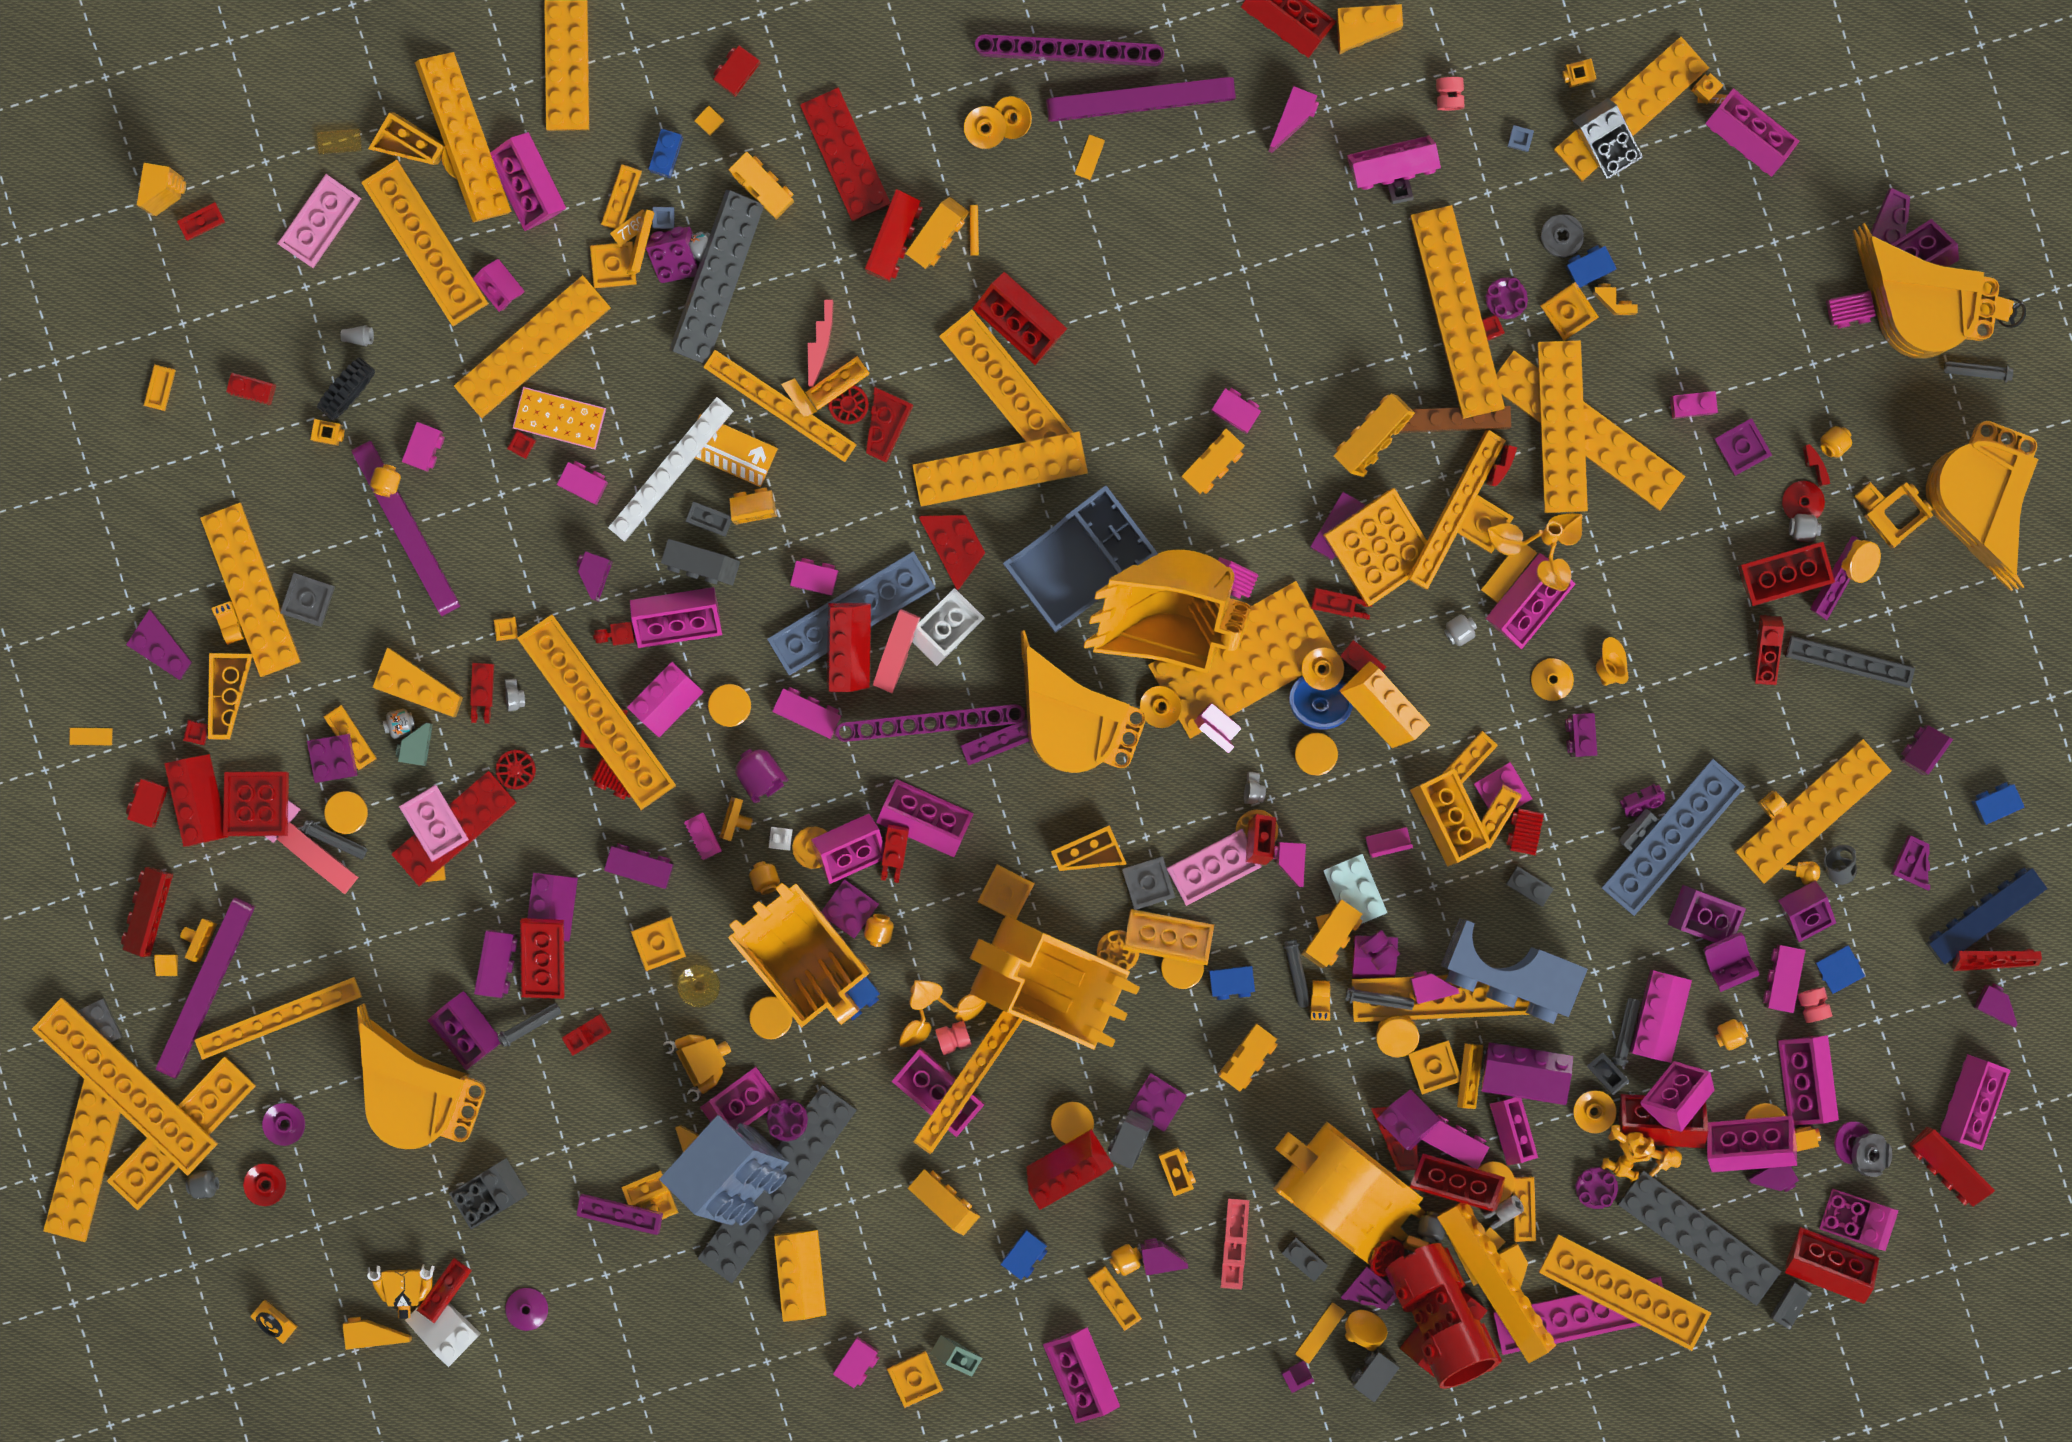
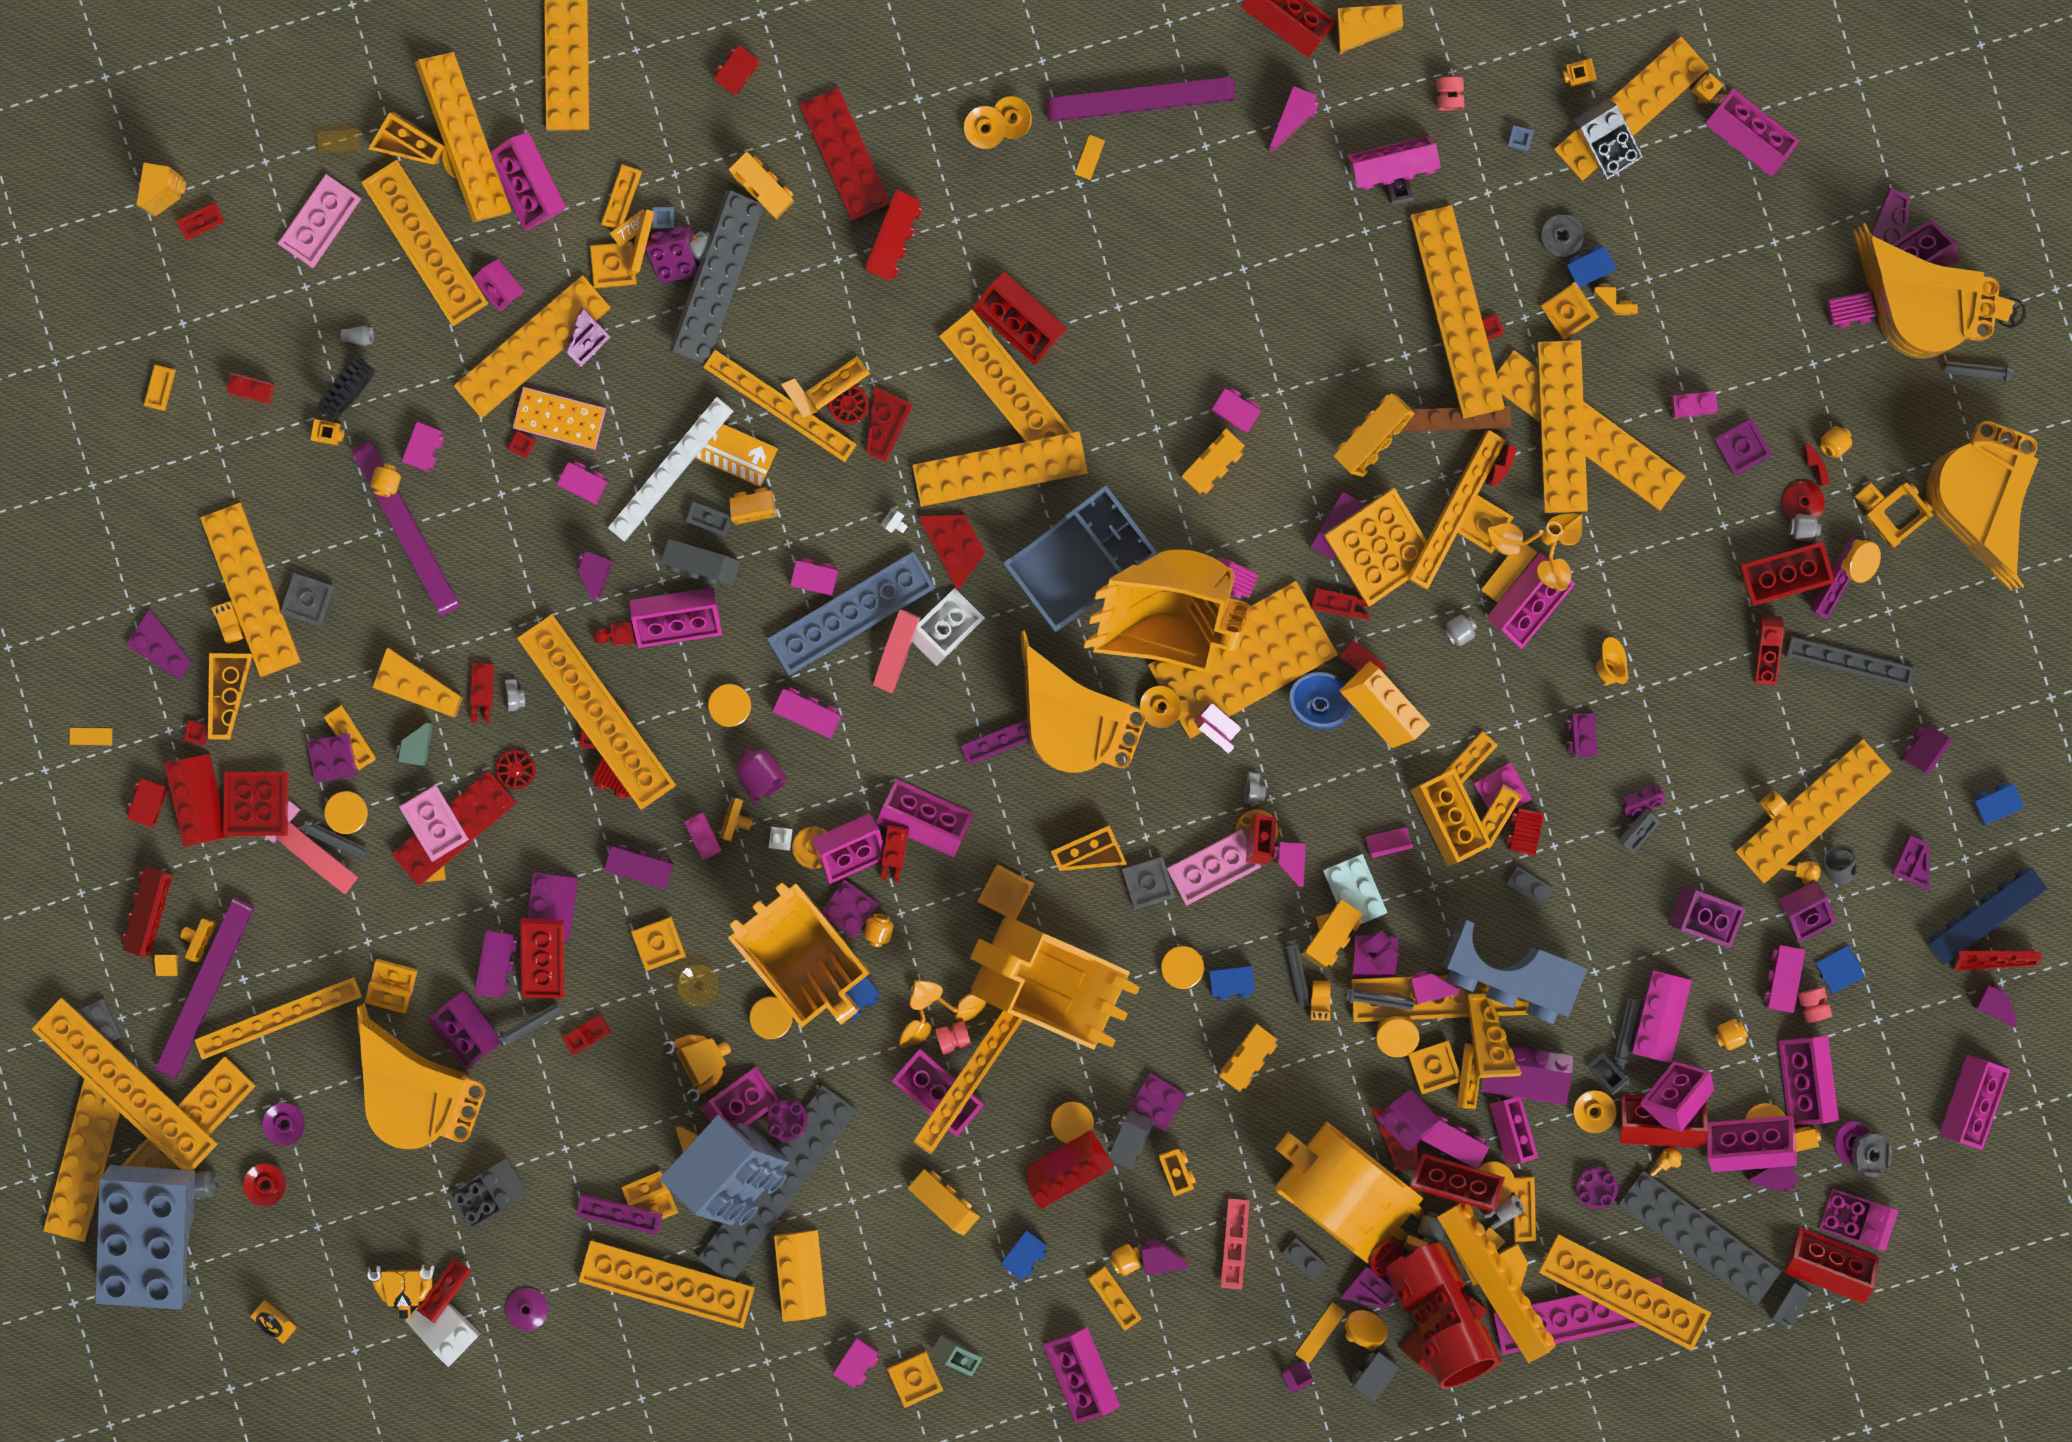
(144, 1236): none -> sand blue piece
(367, 1333): light orange slope -> none
(391, 986): none -> light orange slope
(399, 723): light grey head -> none
(506, 629): light orange tile -> none
(585, 338): none -> wing
(665, 699): dark pink slope -> none
(666, 153): blue brick -> none
(666, 1284): none -> light orange plate
(709, 120): light orange tile -> none
(764, 878): light orange head -> none
(818, 350): coral slope -> none
(848, 646): red slope -> none
(893, 521): none -> white tile
(937, 233): light orange wedge -> none
(940, 724): magenta beam -> none
(974, 239): light orange piece -> none
(1079, 45): magenta beam -> none
(1111, 949): light orange tile -> none
(1168, 937): light orange tile -> none
(1316, 754): light orange tile -> none
(1333, 668): light orange dish -> none
(1489, 1040): none -> light orange wing
(1506, 298): magenta dish -> none
(1542, 685): light orange dish -> none
(1635, 1149): light orange piece -> none
(1673, 837): sand blue plate -> none
(1730, 962): magenta bracket -> none
(1951, 1167): red slope -> none

